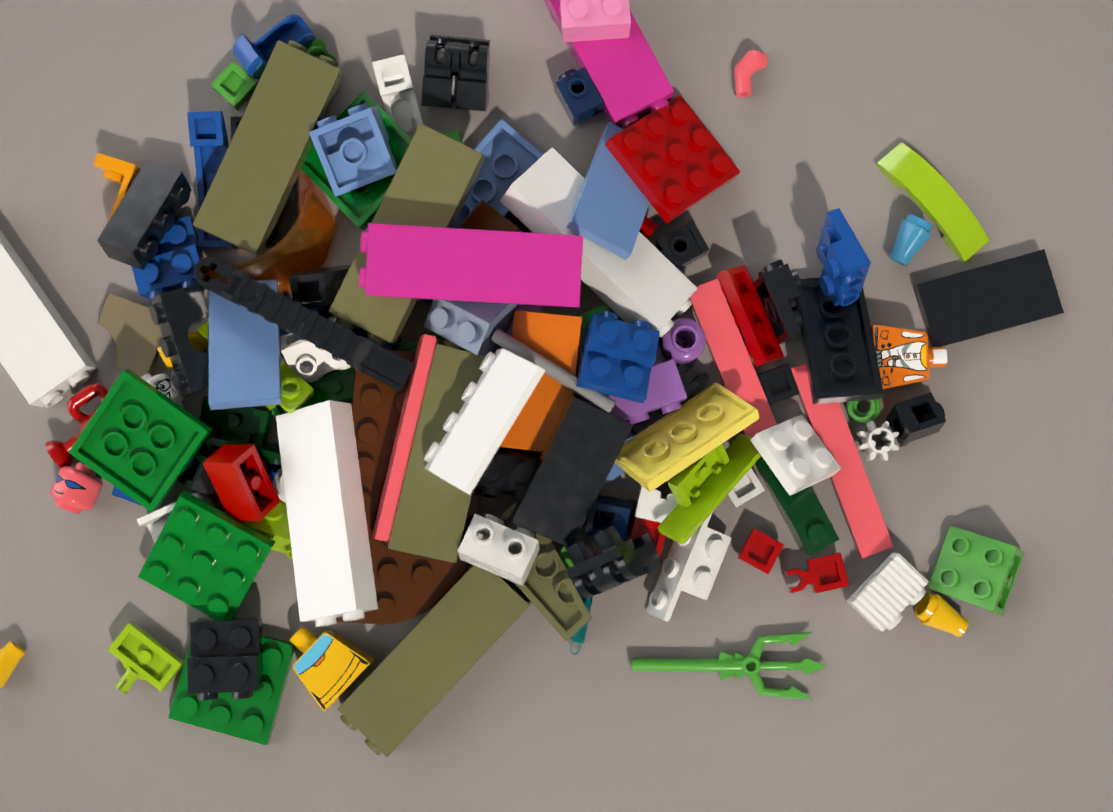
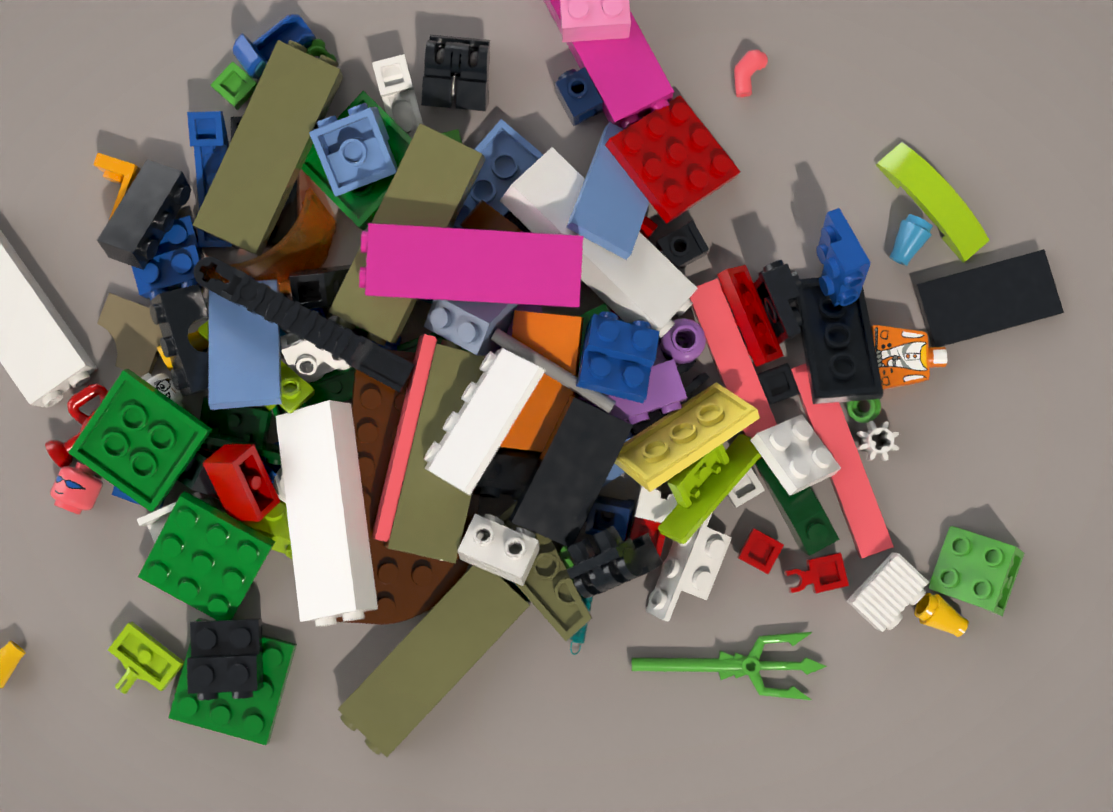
(328, 664): yellow torso -> none
(907, 414): black brick -> none

